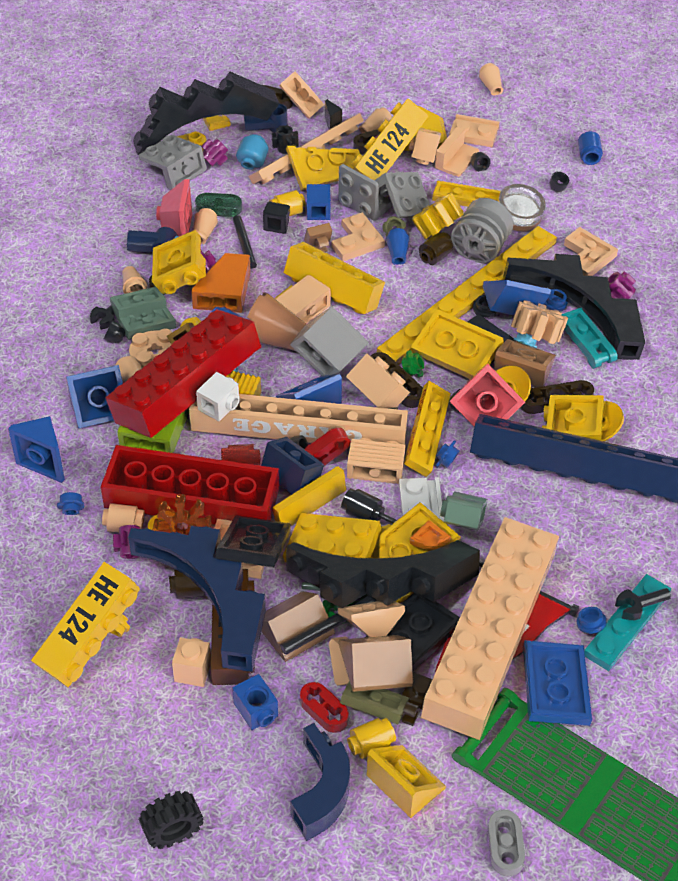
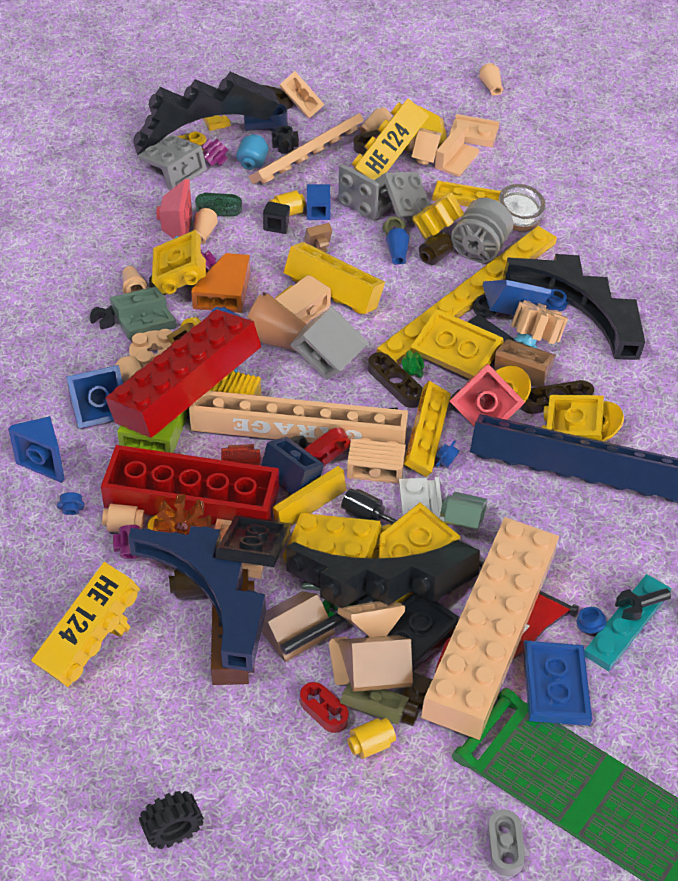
(114, 333): black hinge -> none
(145, 241): dark blue piece -> none
(191, 661): light nougat brick -> none
(218, 396): white brick -> none
(243, 239): black bar -> none
(255, 691): blue brick -> none
(319, 165): yellow wing -> none
(321, 389): blue slope -> none
(324, 803): dark blue arch -> none
(333, 114): black slope -> none
(360, 240): light nougat plate -> none
(377, 383): light nougat brick -> none
(403, 778): yellow slope -> none
(430, 537): orange tile -> none
(483, 159): black hinge -> none
(559, 176): black hinge -> none
(589, 338): teal plate -> none
(590, 147): blue brick -> none
(592, 250): light nougat plate -> none
(621, 285): magenta gear -> none

